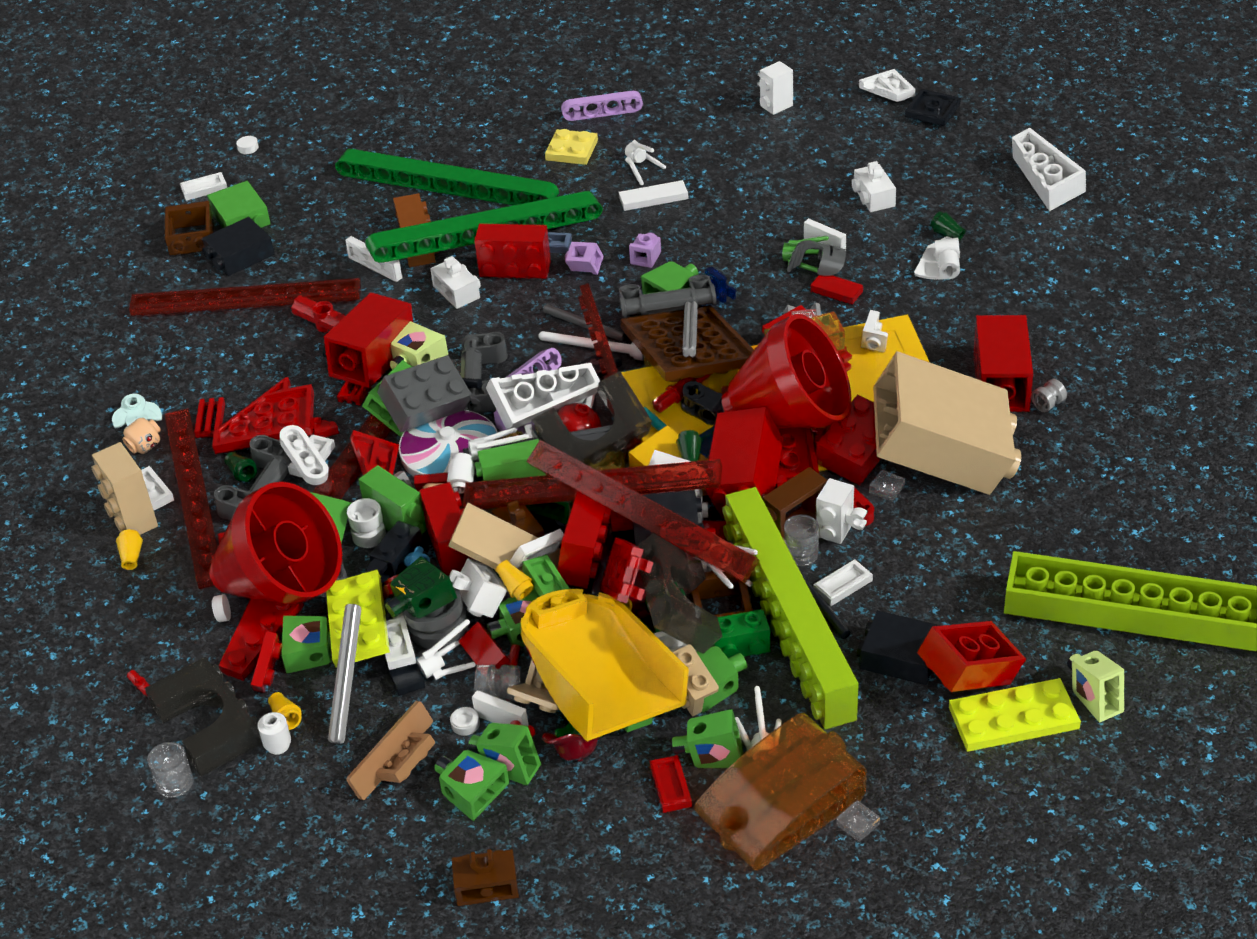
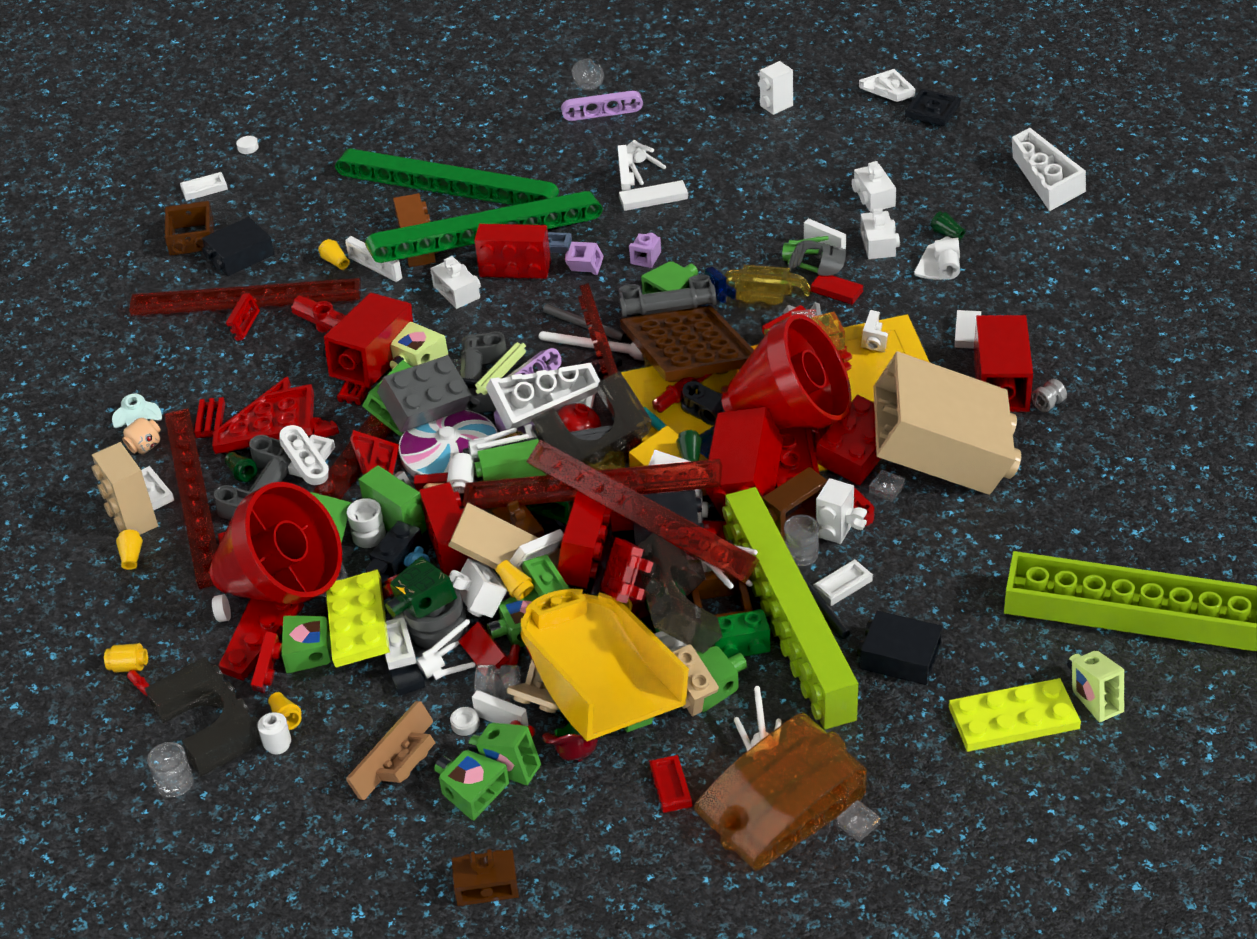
(125, 658): none -> yellow brick
(238, 203): bright green brick -> none
(241, 313): none -> red tile
(332, 253): none -> yellow cone
(344, 674): light grey axle -> none
(501, 367): none -> yellowish green axle
(571, 146): light yellow plate -> none
(587, 75): none -> clear hair
(625, 161): none -> white wing
(690, 329): light grey axle -> none
(711, 740): bright green torso -> none
(765, 283): none -> clear yellow plate
(879, 234): none -> white brick
(965, 328): none -> white tile
(971, 656): red brick -> none

